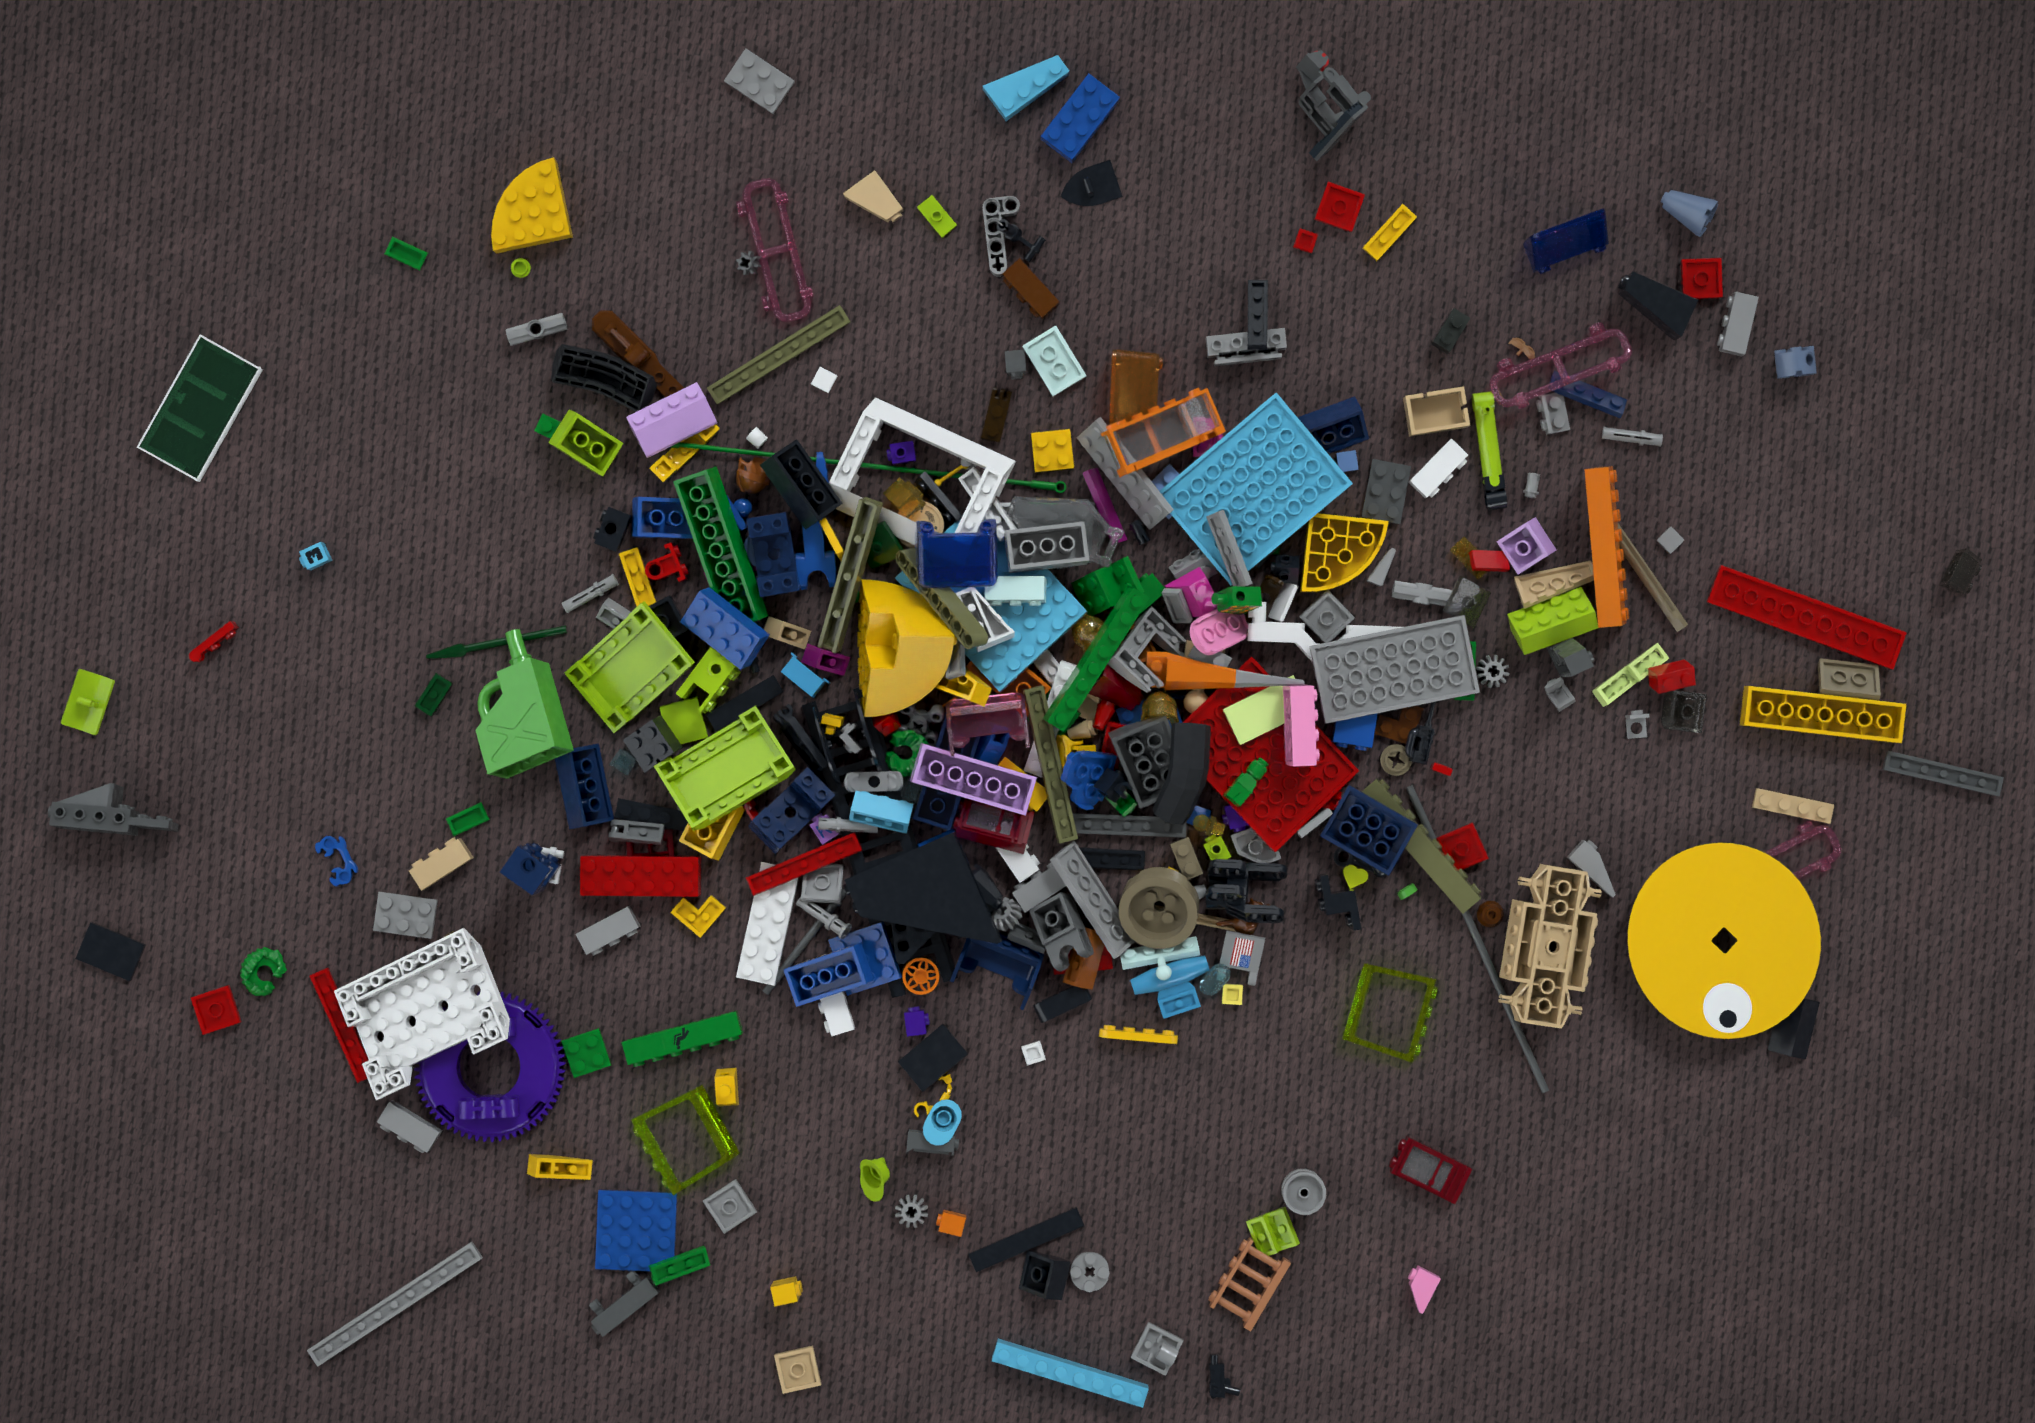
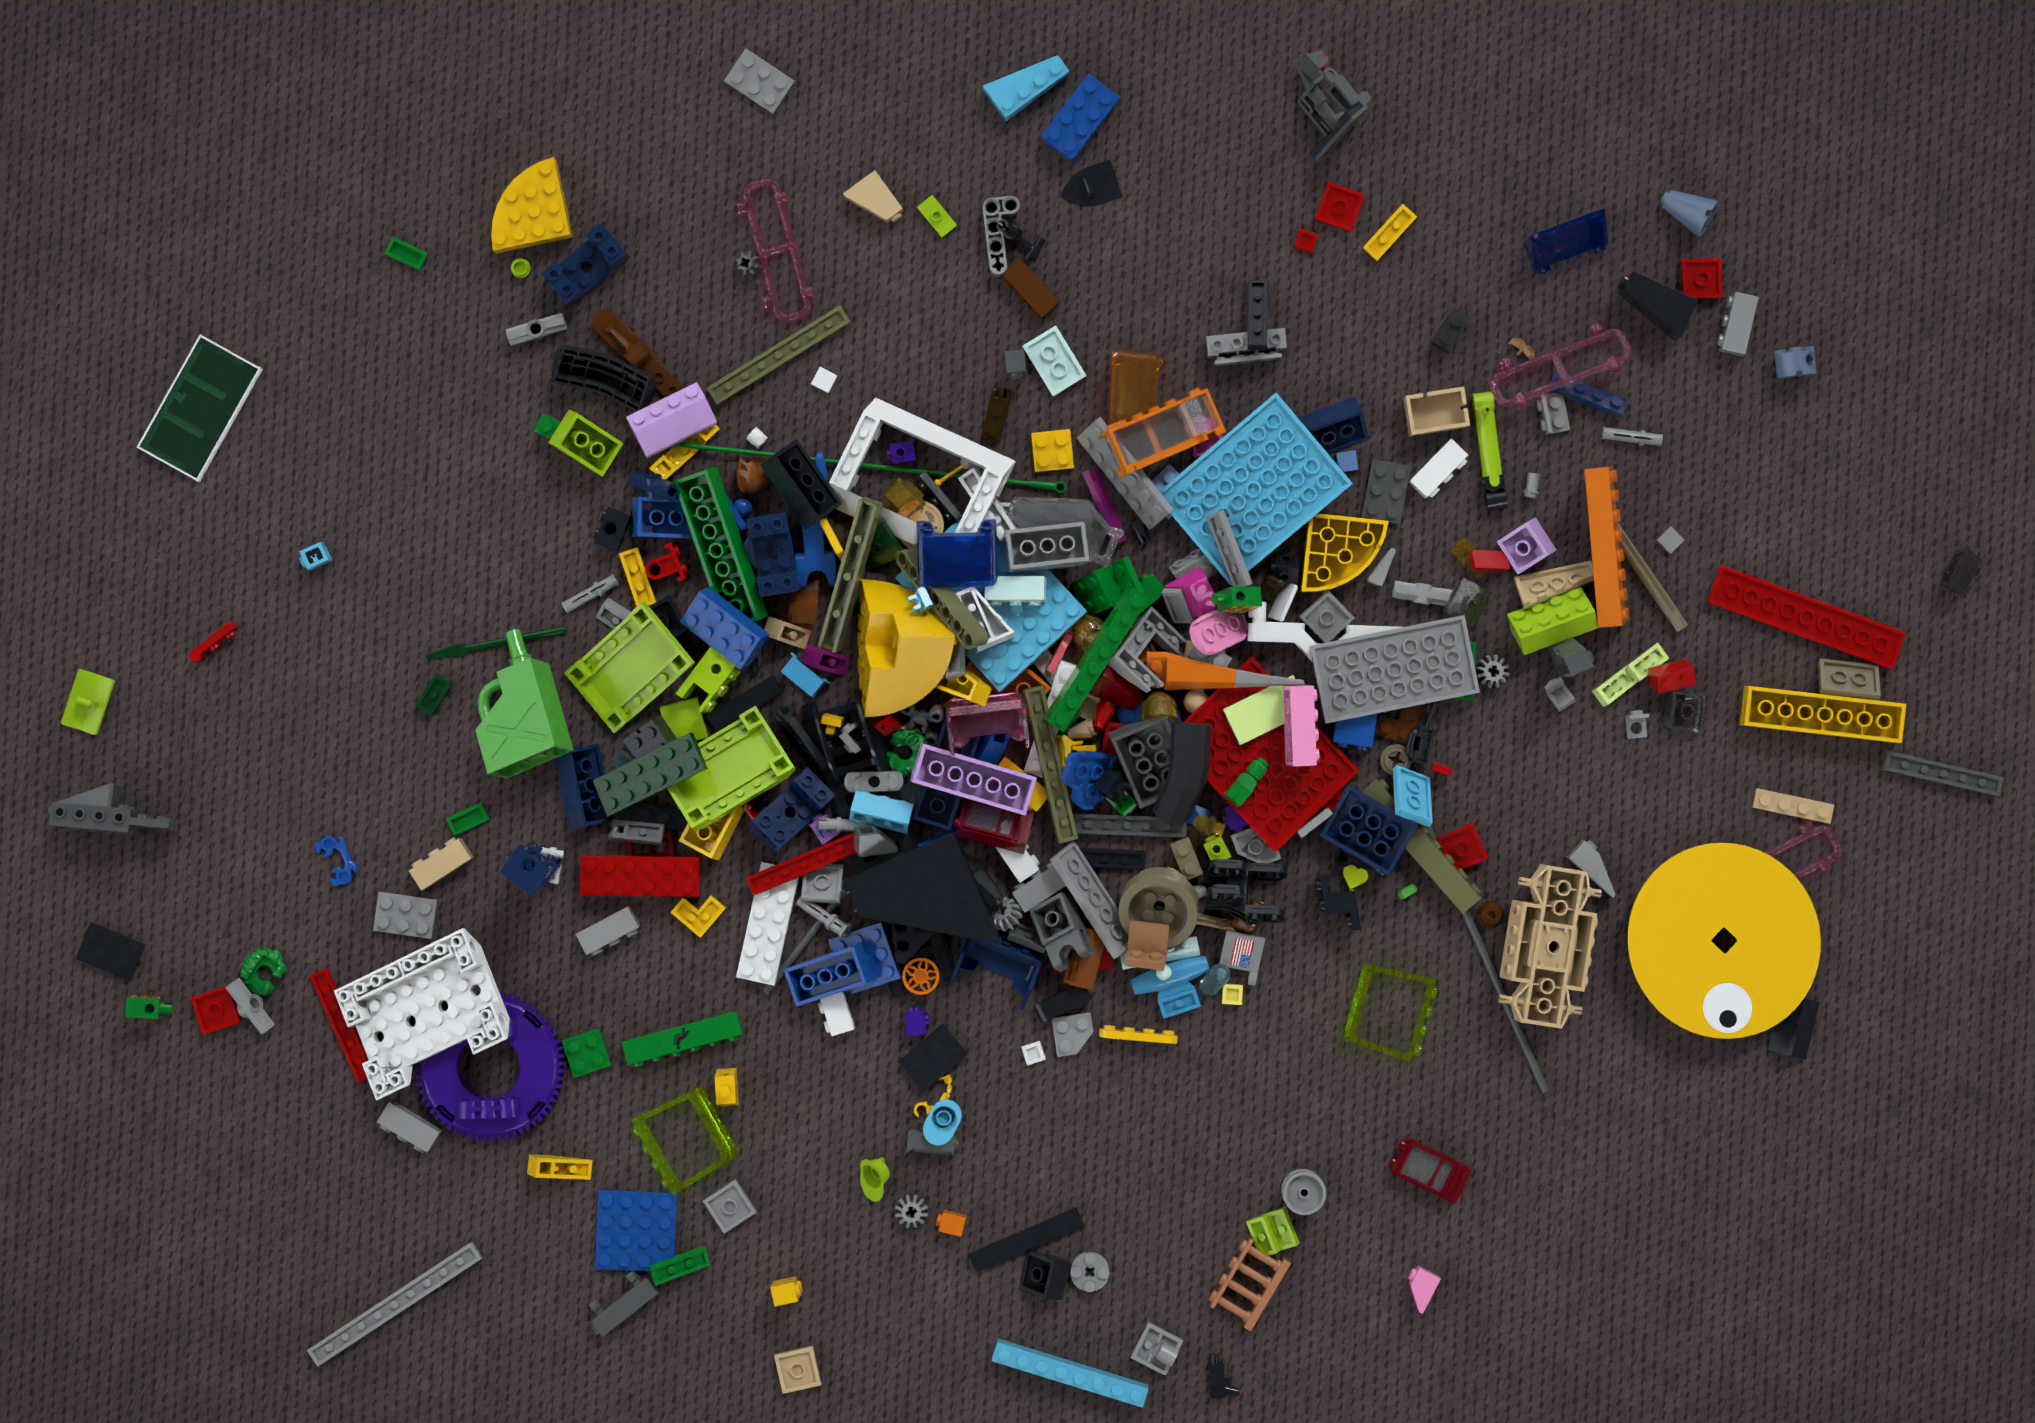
(137, 1007): none -> green torso
(250, 1006): none -> light grey piece
(570, 280): none -> dark blue plate
(650, 774): none -> dark green plate
(653, 485): none -> dark blue piece
(805, 605): none -> clear orange slope
(872, 841): none -> dark grey slope
(922, 599): none -> medium azure tile
(1059, 651): none -> coral tile
(1071, 1032): none -> light grey plate
(1147, 945): none -> medium nougat bracket
(1412, 795): none -> medium azure tile

